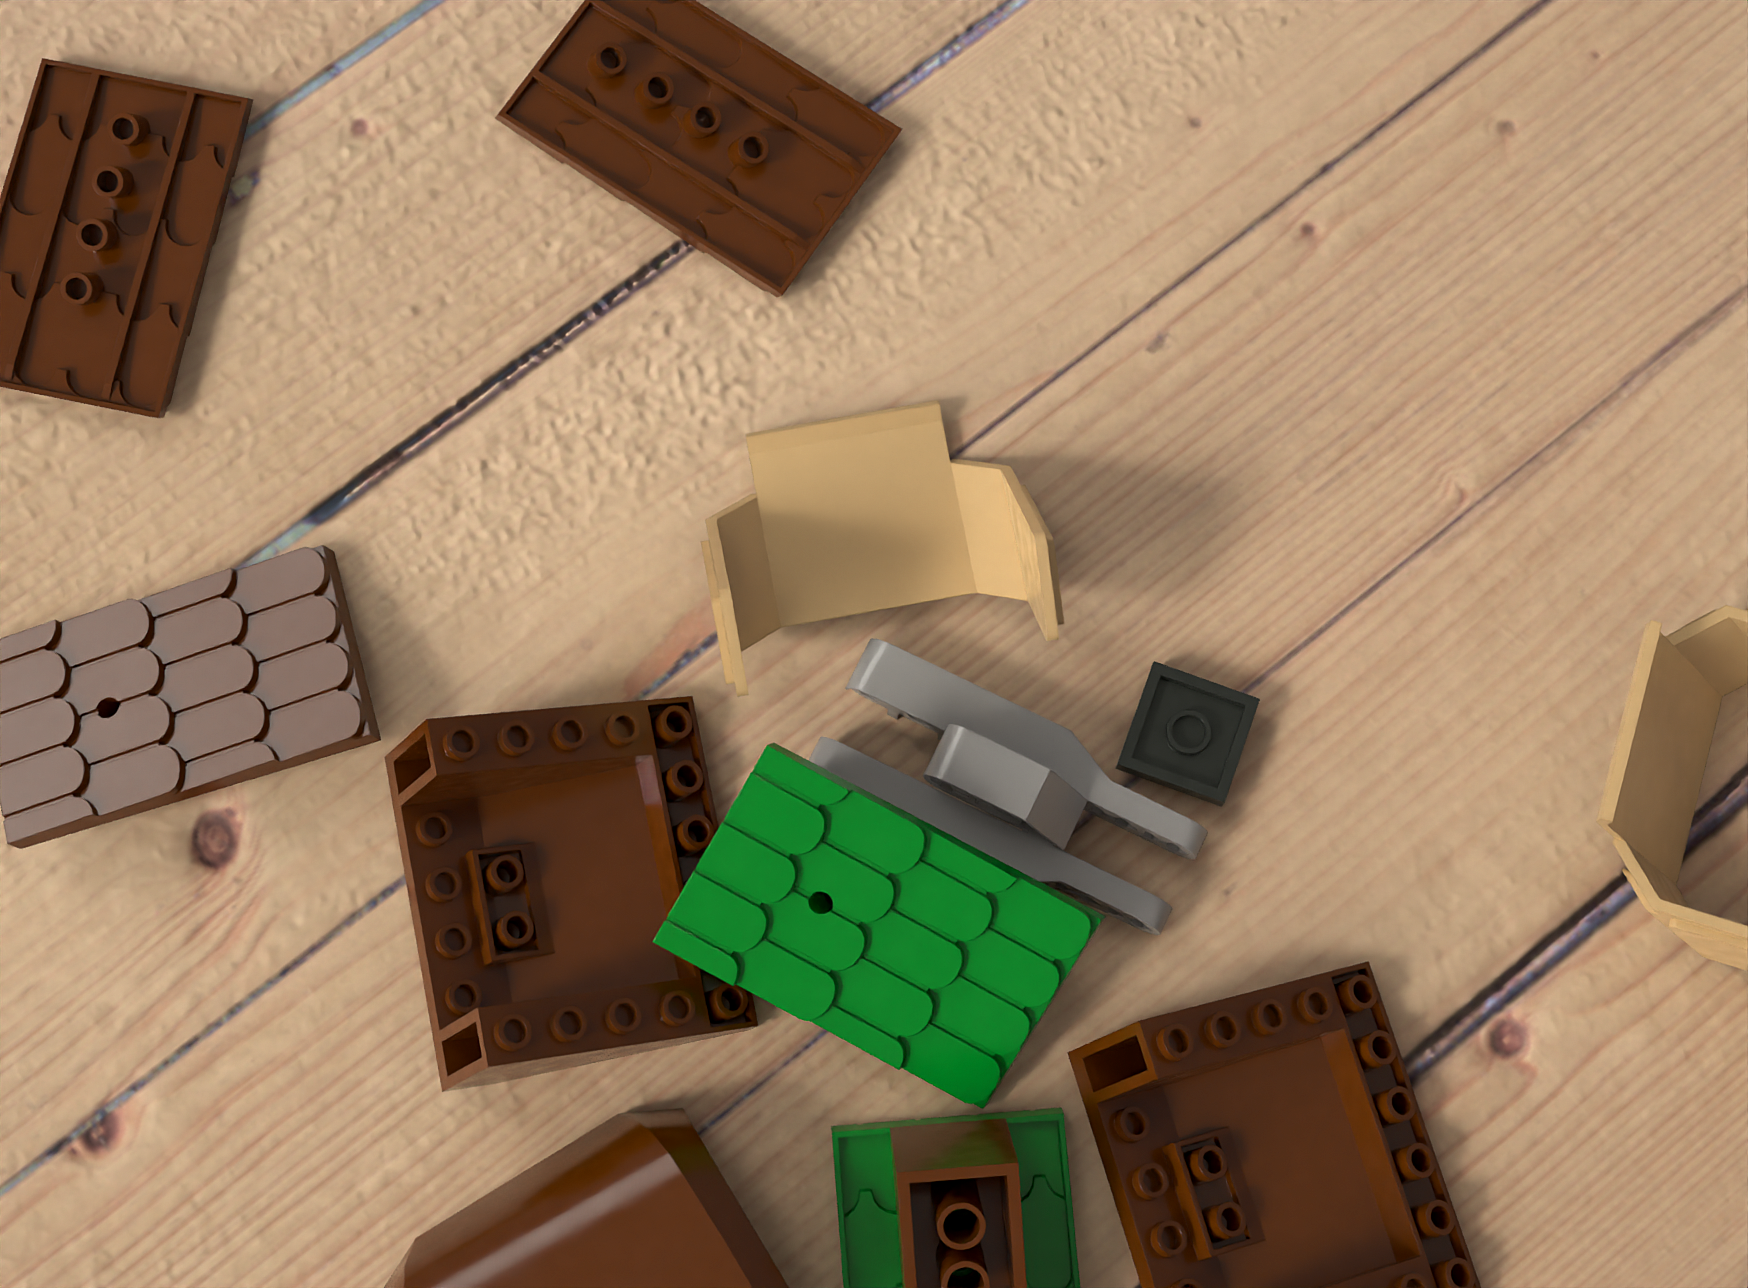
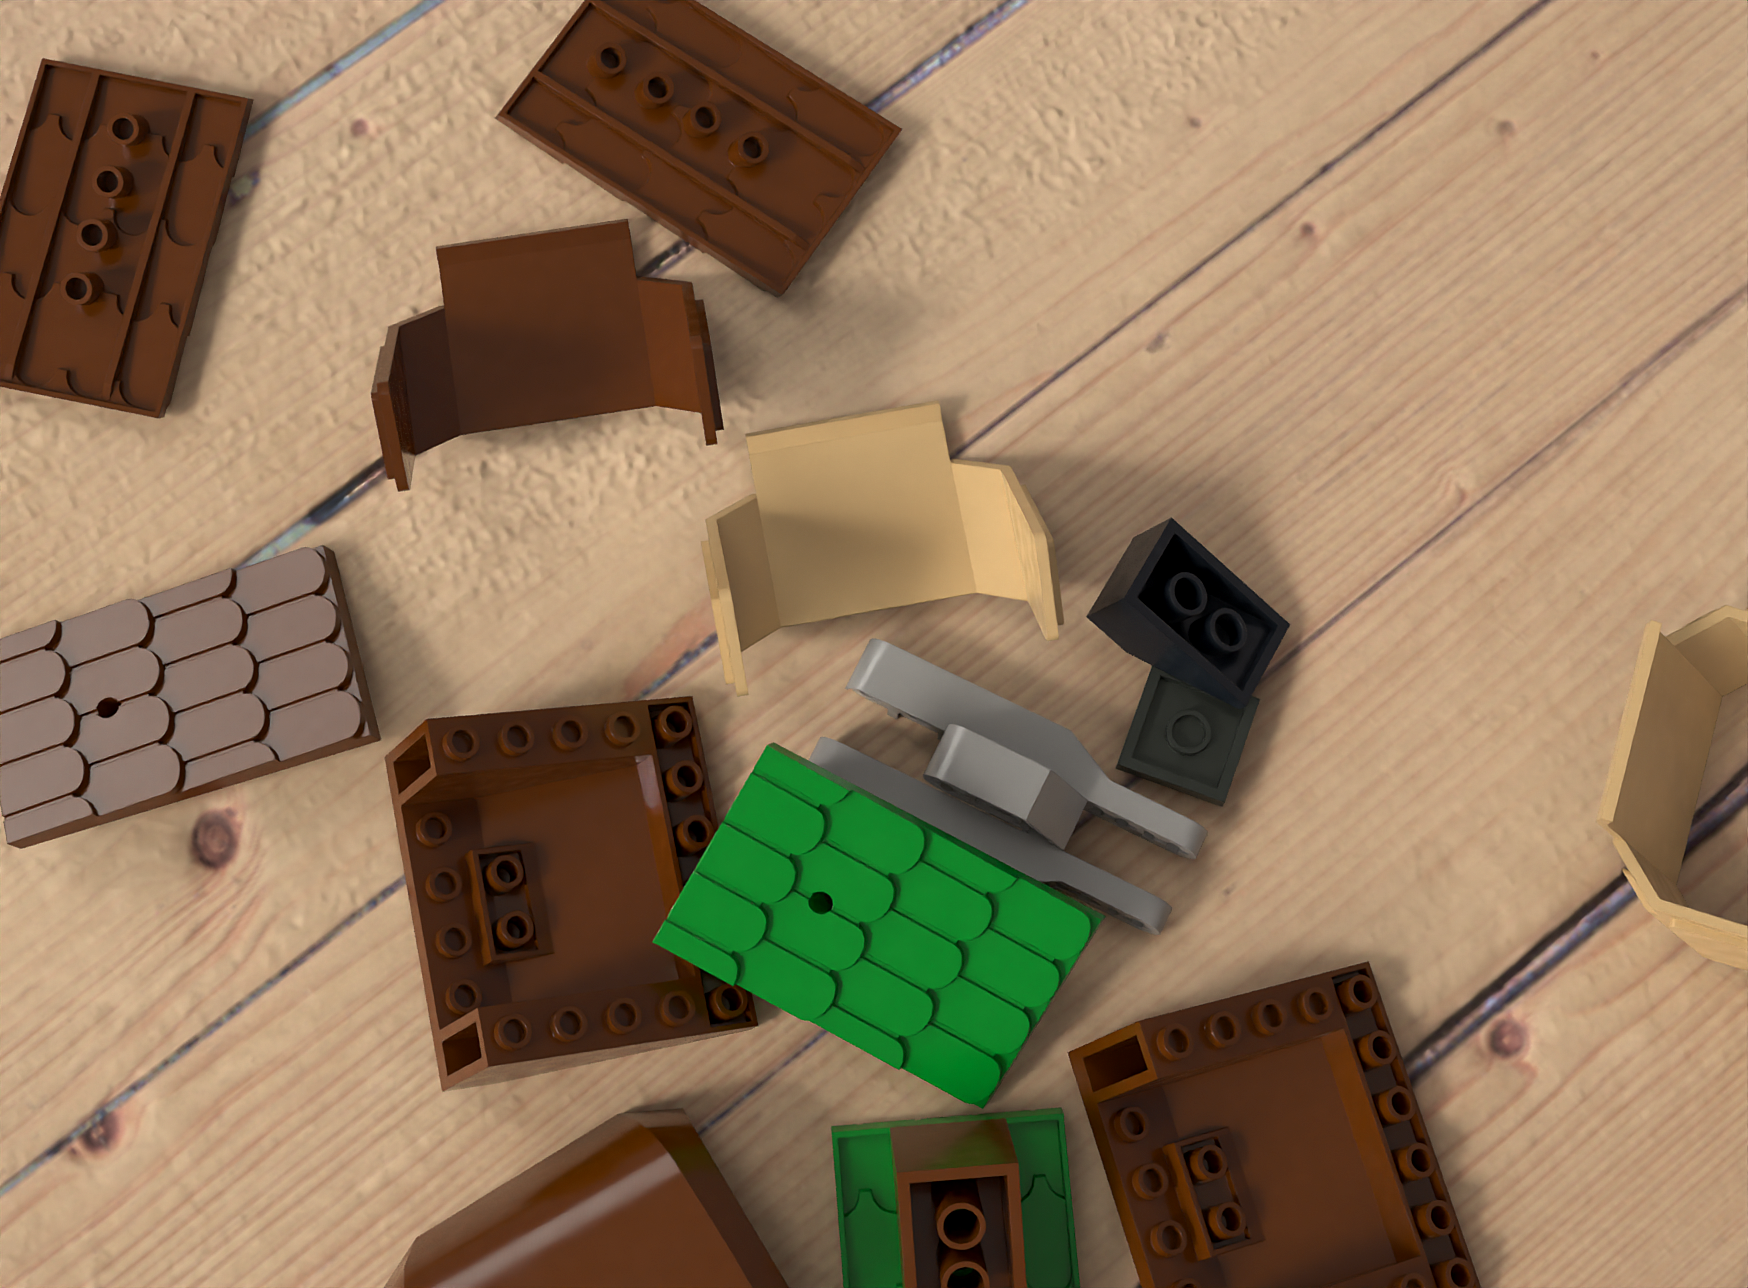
(537, 337): none -> reddish brown piece
(1188, 615): none -> black slope

